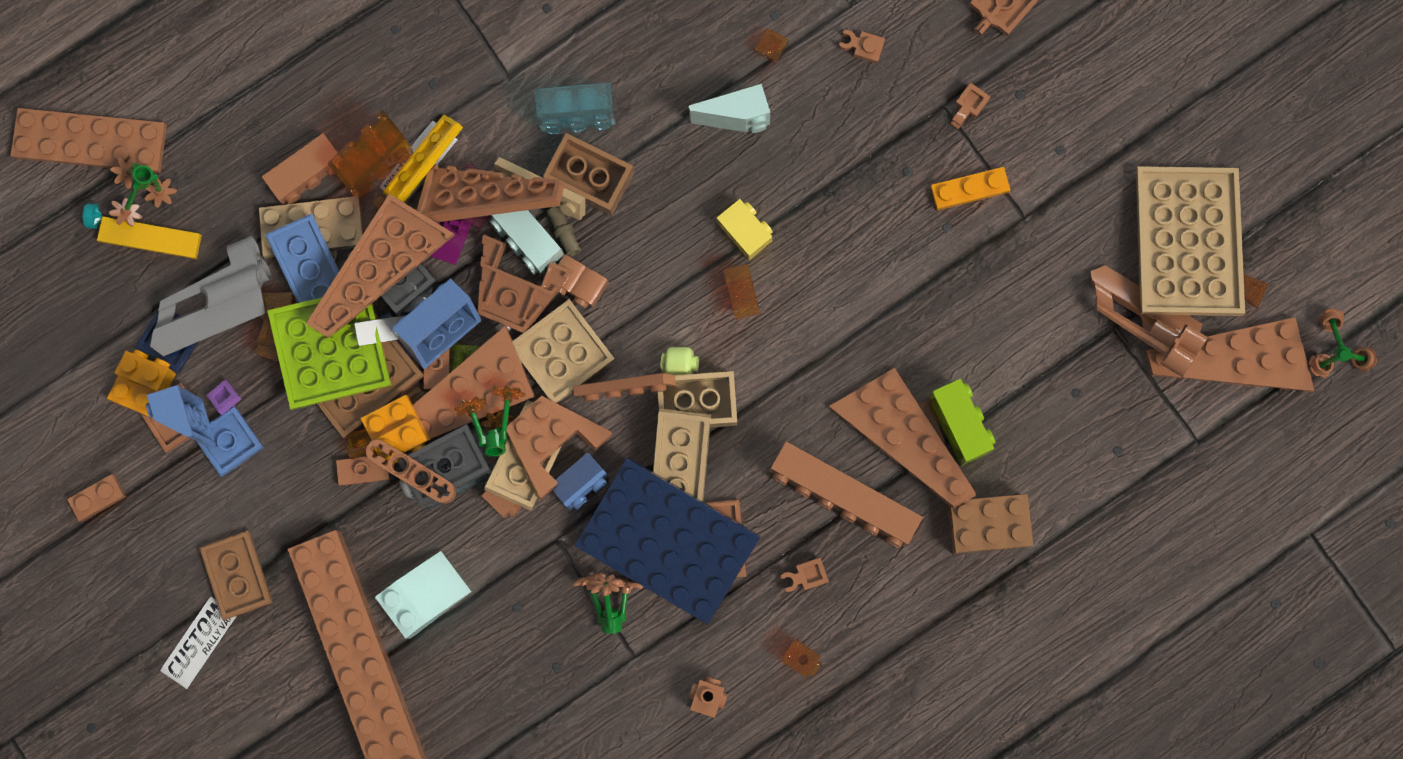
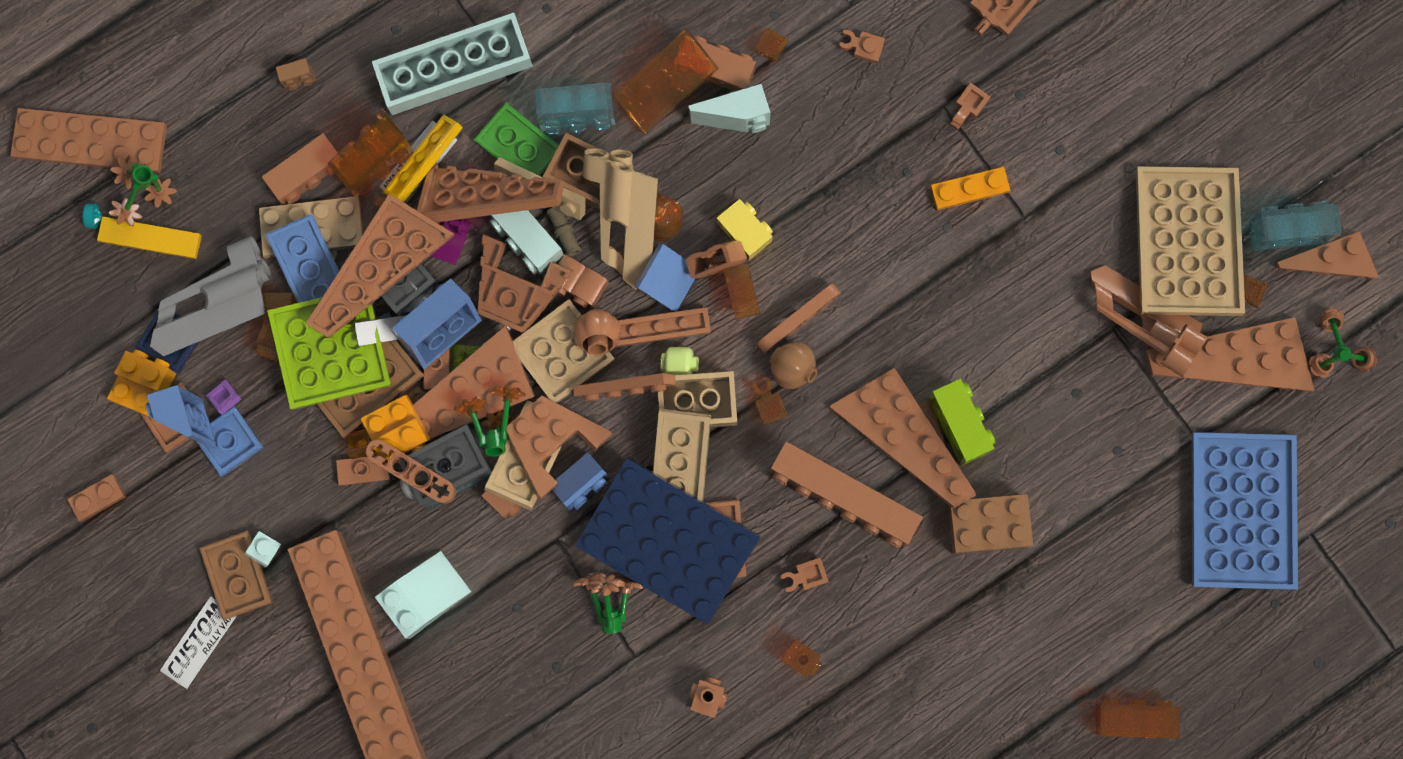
(262, 549): none -> light aqua plate
(296, 74): none -> medium nougat piece
(452, 64): none -> light aqua brick
(517, 141): none -> bright green tile
(594, 330): none -> nougat plant
(627, 199): none -> tan panel
(664, 327): none -> nougat plate
(666, 81): none -> clear orange plate
(666, 278): none -> medium blue tile
(667, 218): none -> clear orange plant
(716, 259): none -> nougat brick
(734, 70): none -> nougat brick
(769, 406): none -> clear orange plate
(793, 365): none -> medium nougat plant
(798, 318): none -> nougat beam
(1138, 719): none -> clear orange brick
(1244, 511): none -> medium blue plate
(1295, 226): none -> clear light blue brick
(1341, 257): none -> nougat wing

